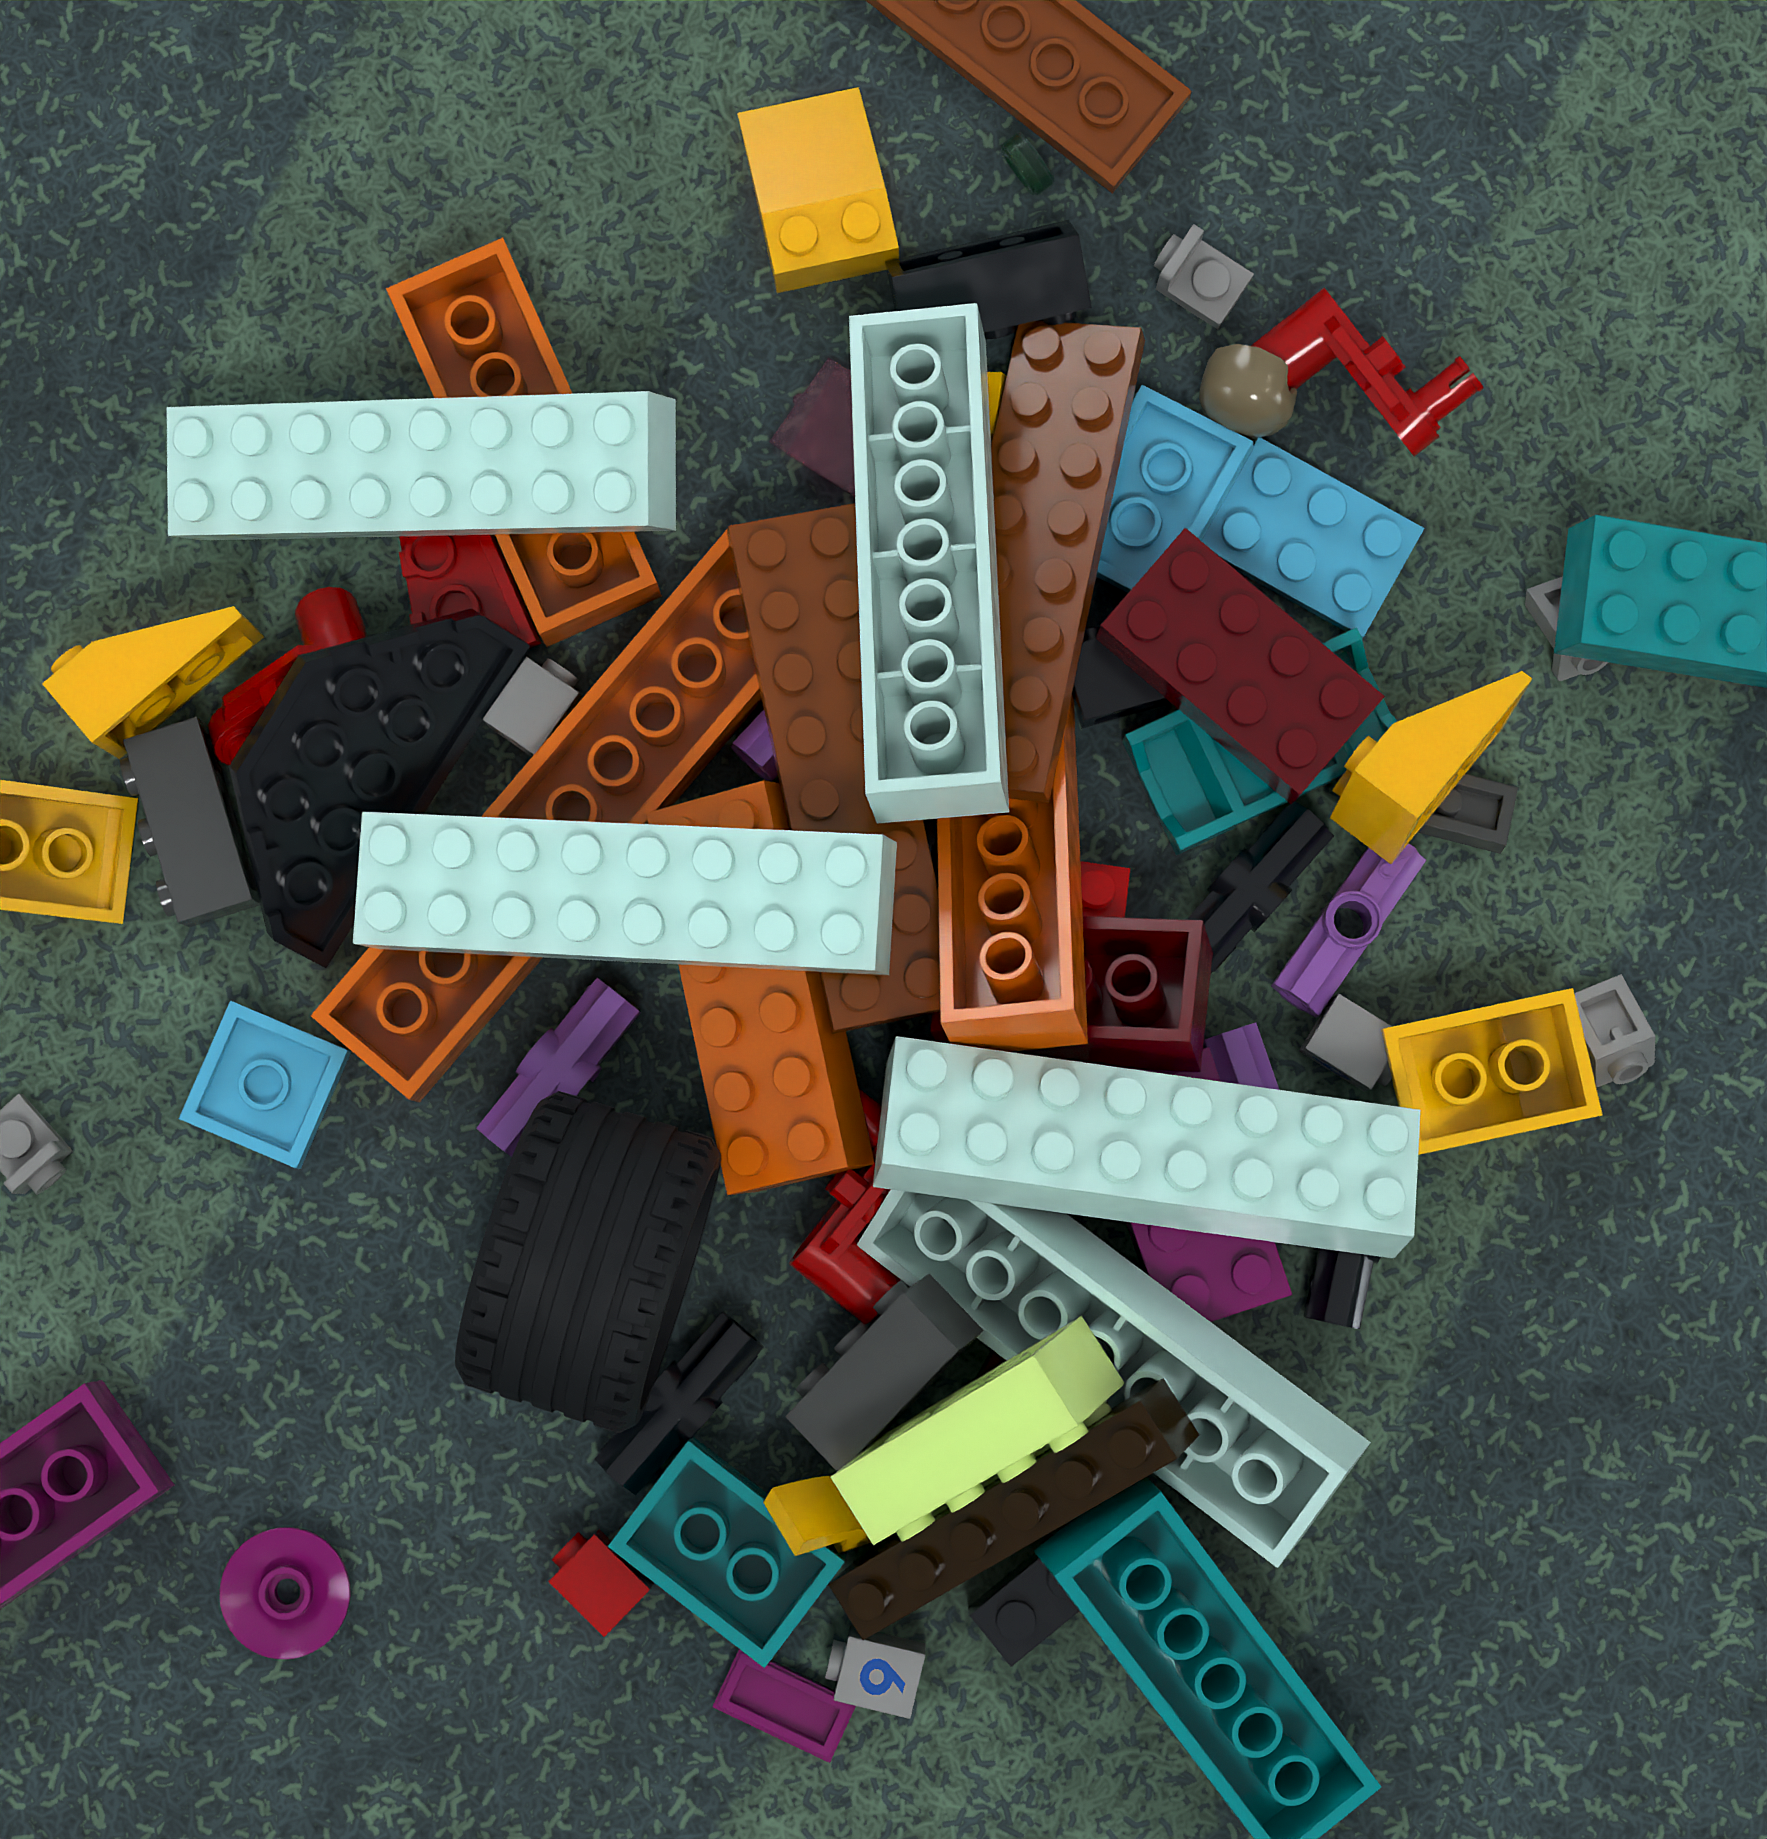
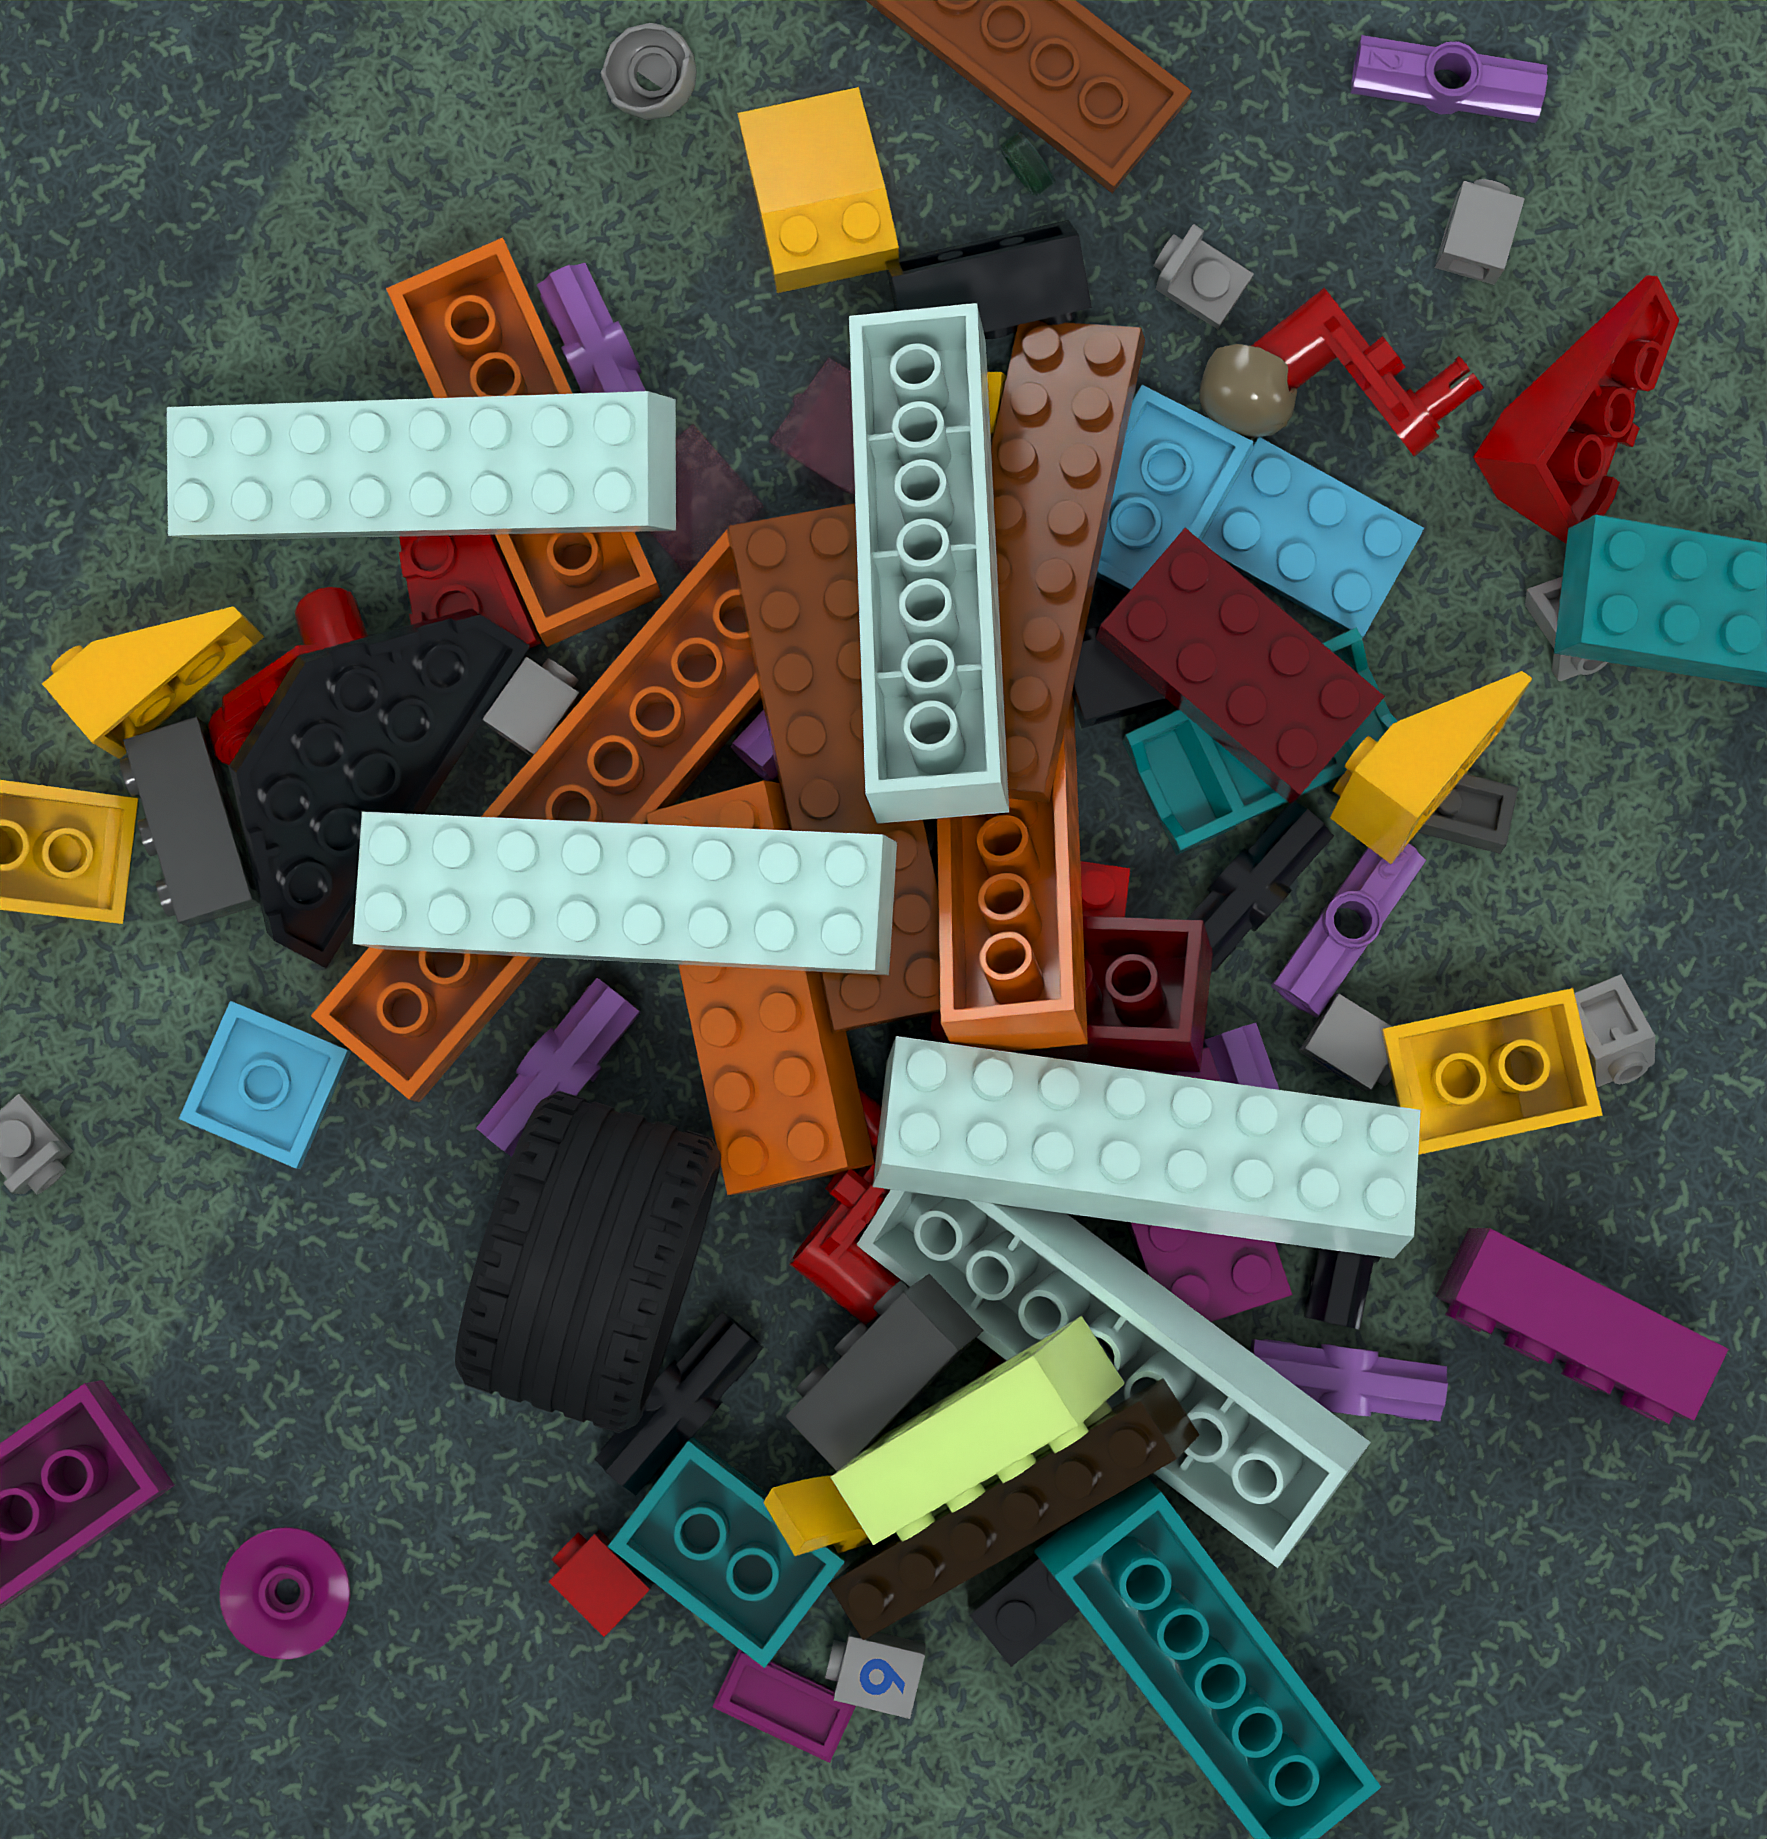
(592, 342): none -> medium lavender piece
(660, 57): none -> light grey hair
(706, 500): none -> clear pink piece
(1359, 1379): none -> medium lavender piece
(1480, 231): none -> light grey brick
(1489, 87): none -> medium lavender piece
(1562, 431): none -> red wedge
(1586, 1325): none -> magenta brick

